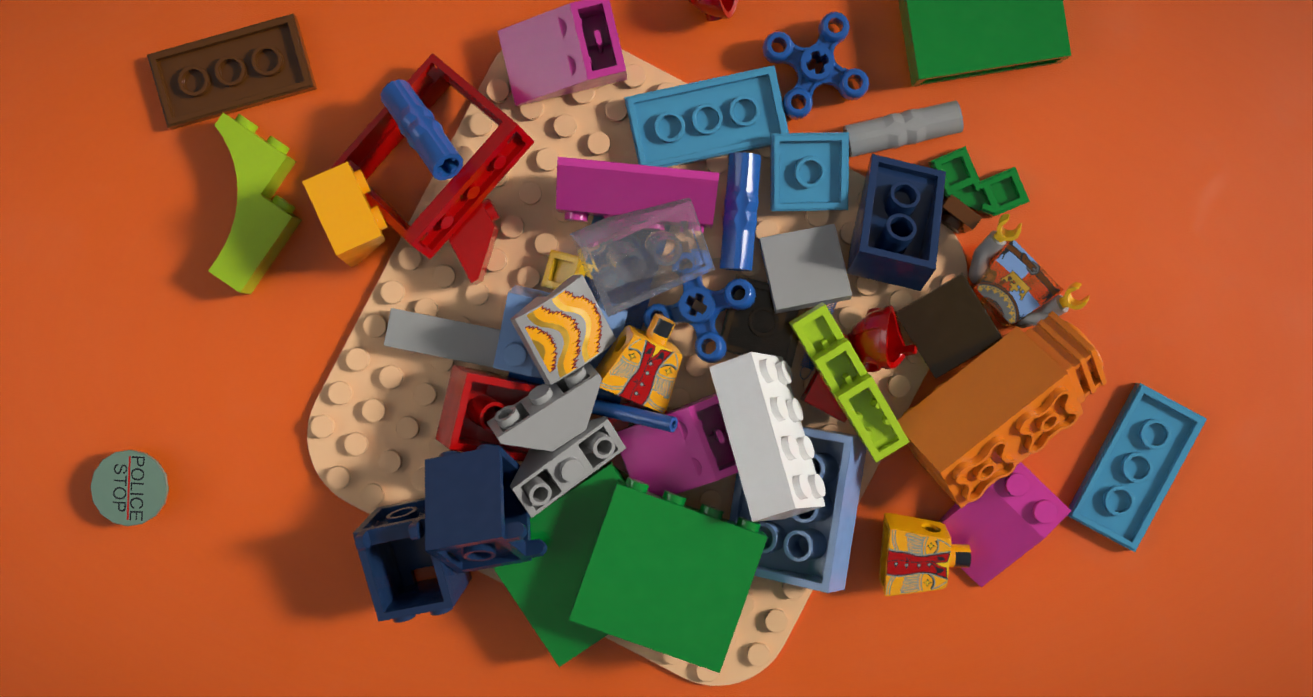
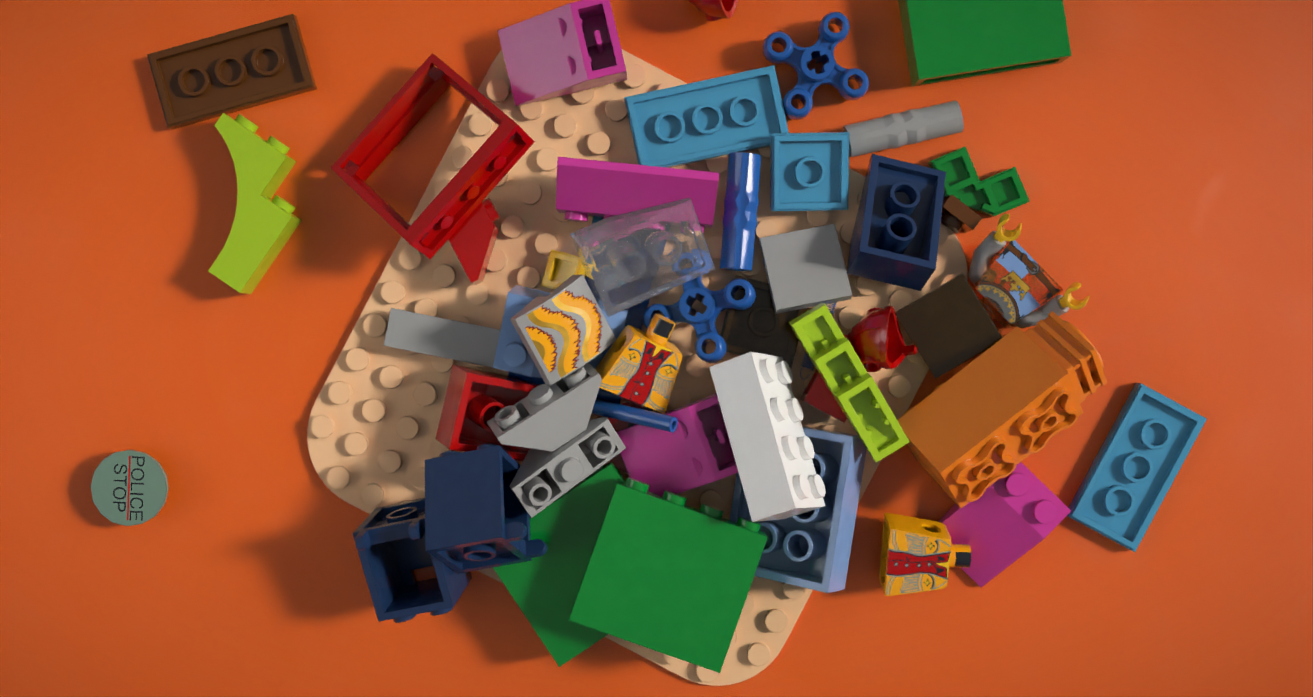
(345, 212): light orange slope -> none
(421, 130): blue axle -> none

